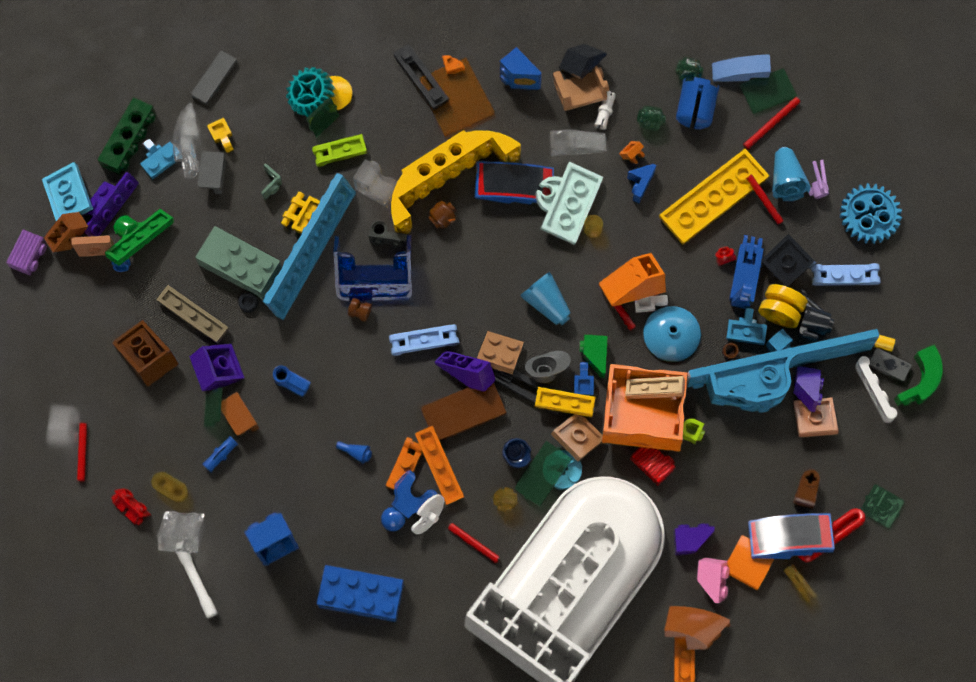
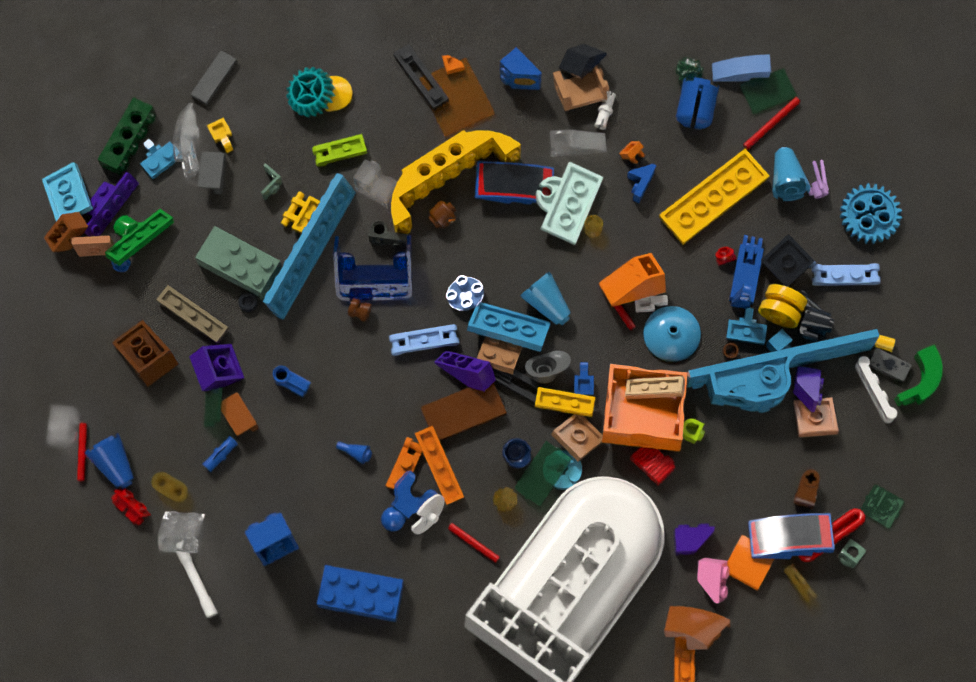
(27, 252): medium lavender brick -> none
(112, 461): none -> blue cone
(322, 117): clear green piece -> none
(465, 293): none -> medium blue dish
(509, 326): none -> dark azure plate
(594, 352): green slope -> none
(651, 118): clear green head -> none
(764, 199): red bar -> none
(846, 558): none -> sand green bracket

